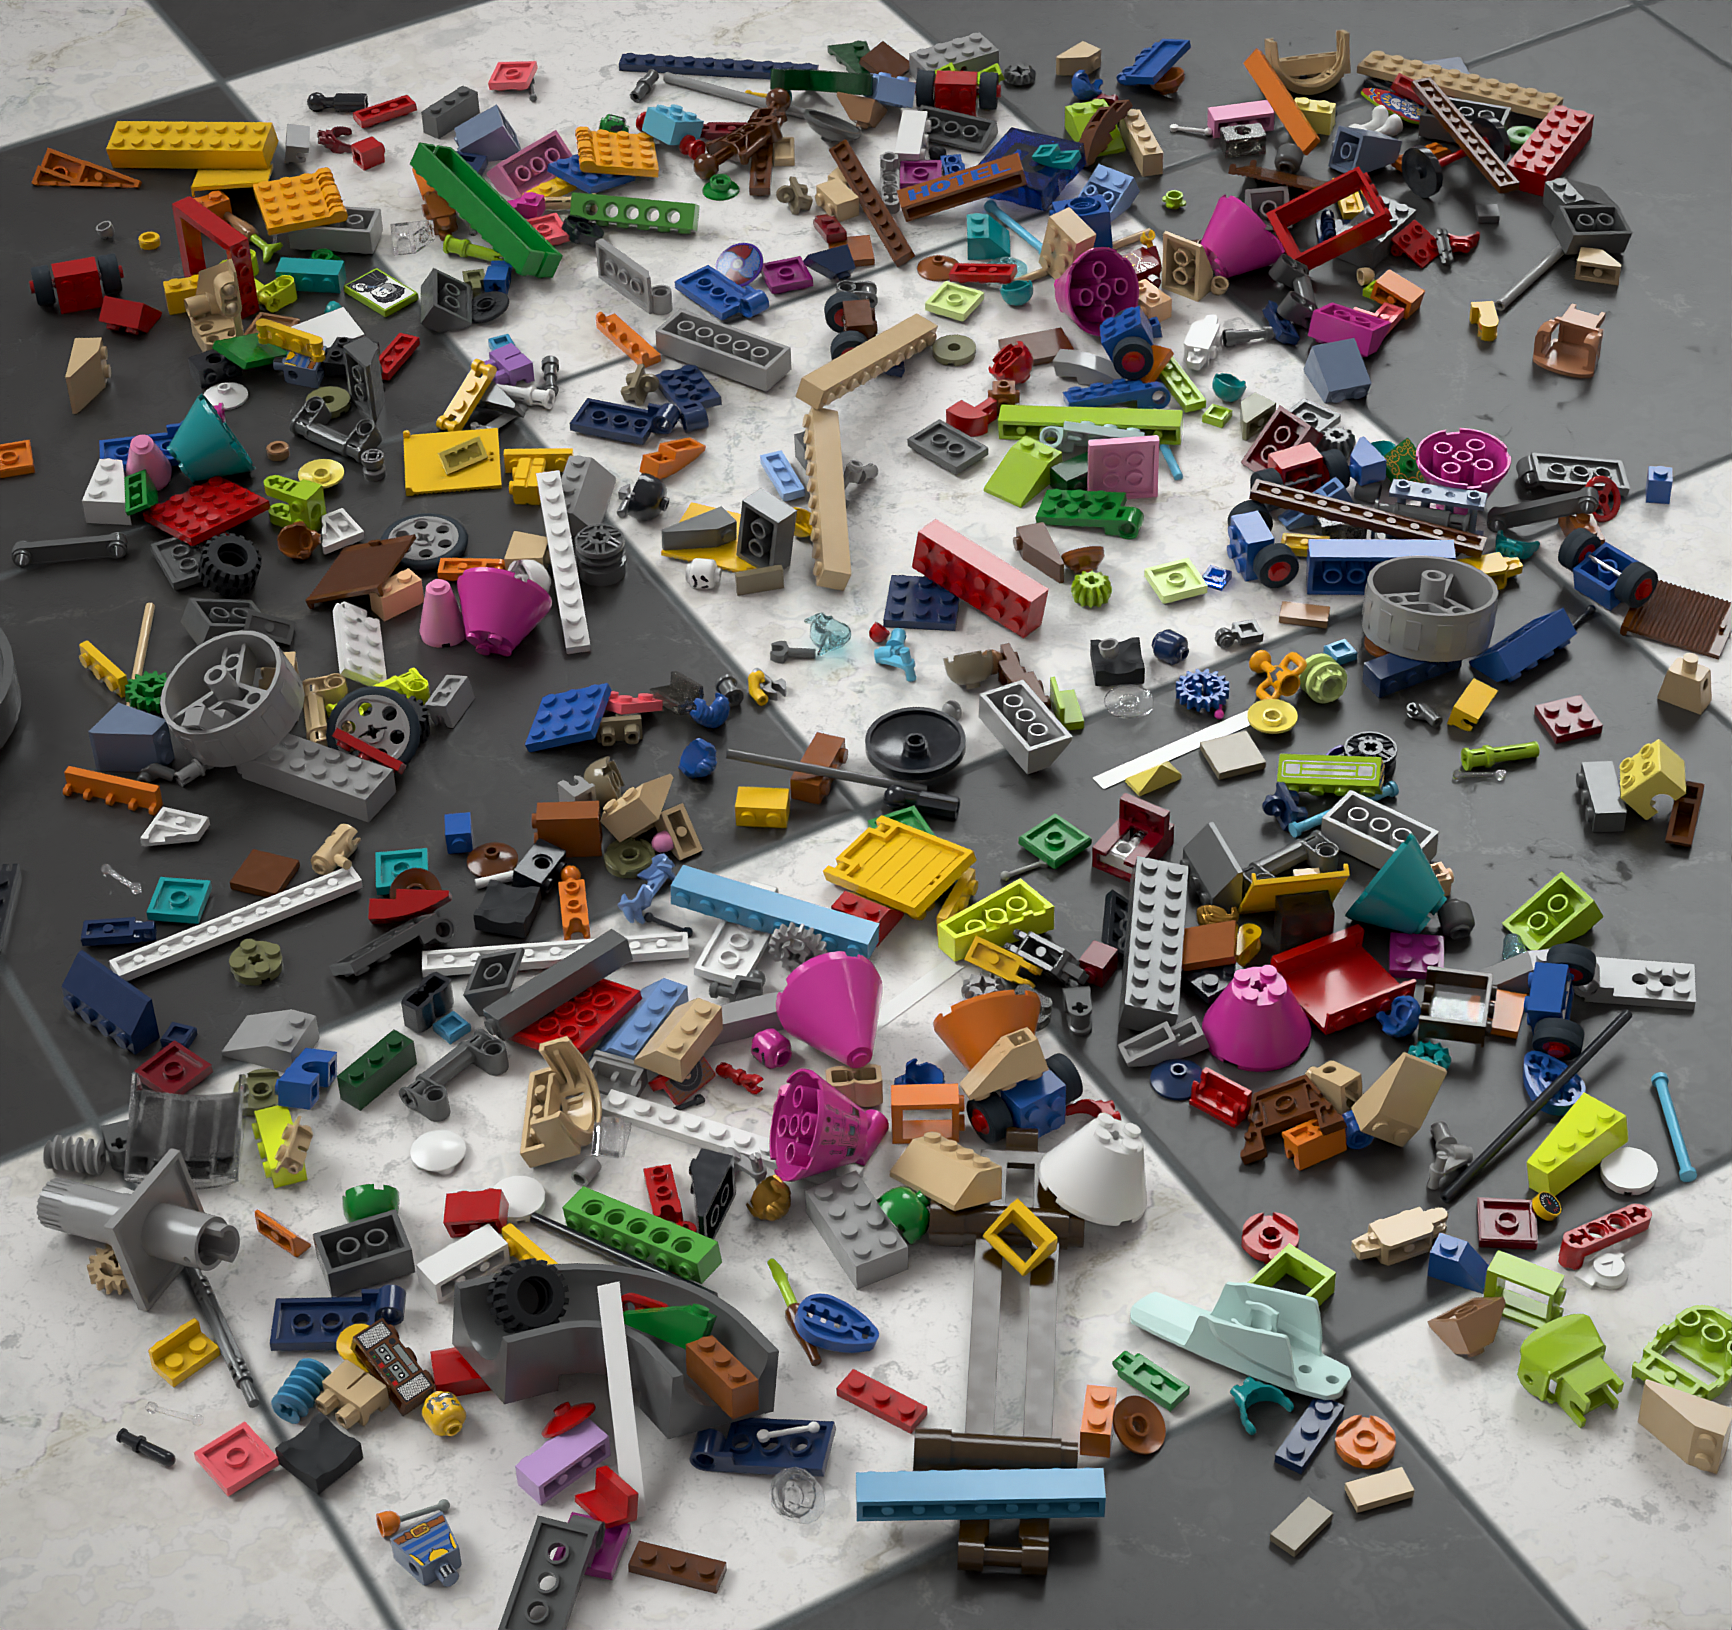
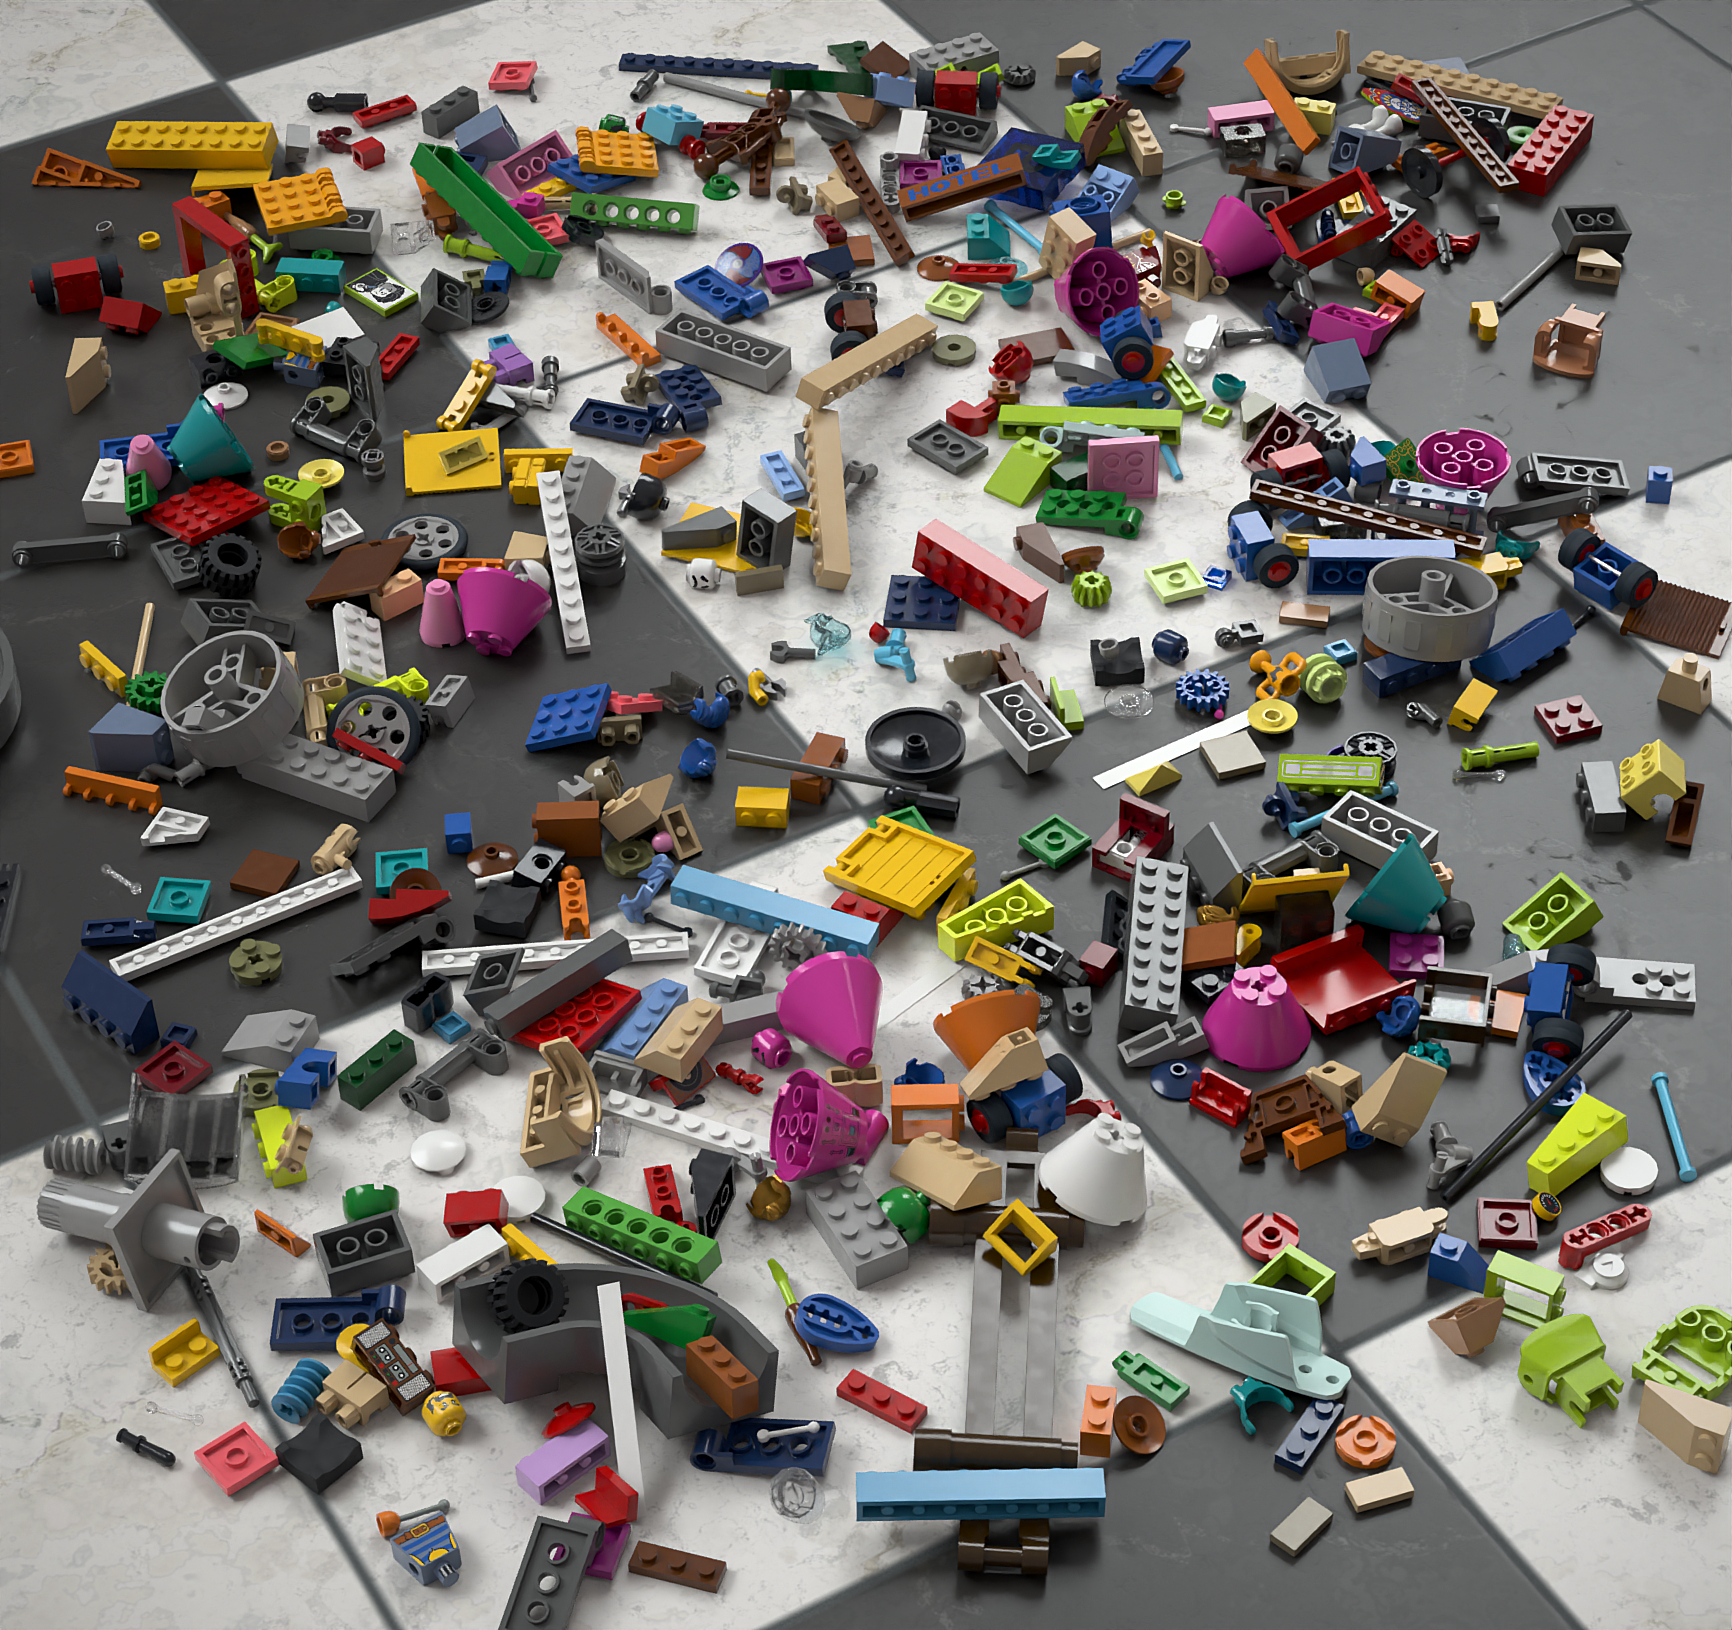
(1572, 192): dark grey slope -> none
(1603, 498): red piece -> none

